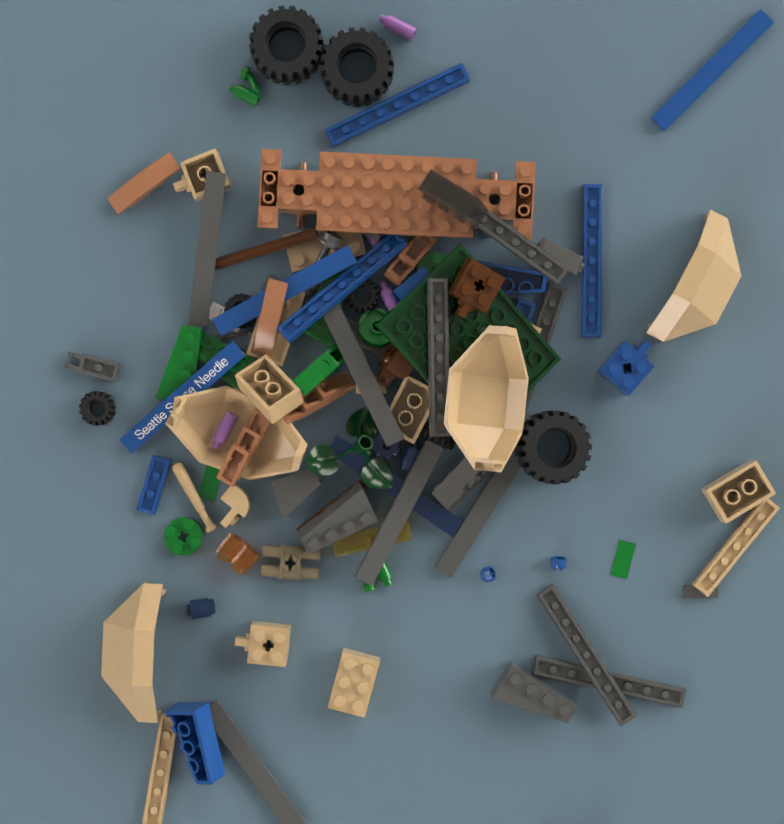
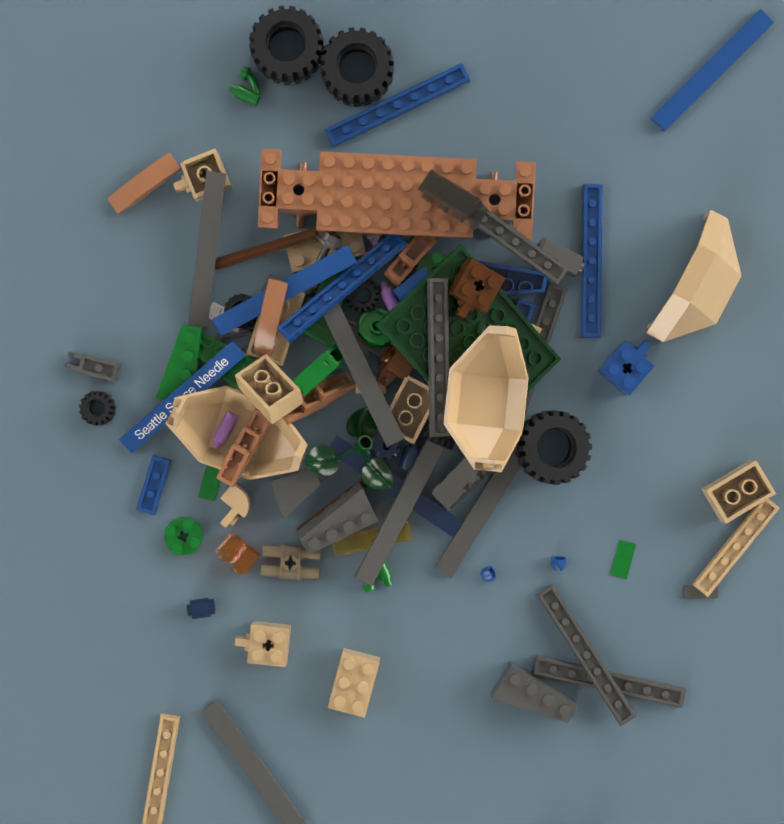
(130, 651): tan panel -> none
(189, 488): tan piece -> none
(198, 740): blue wedge -> none
(398, 26): medium lavender cylinder -> none

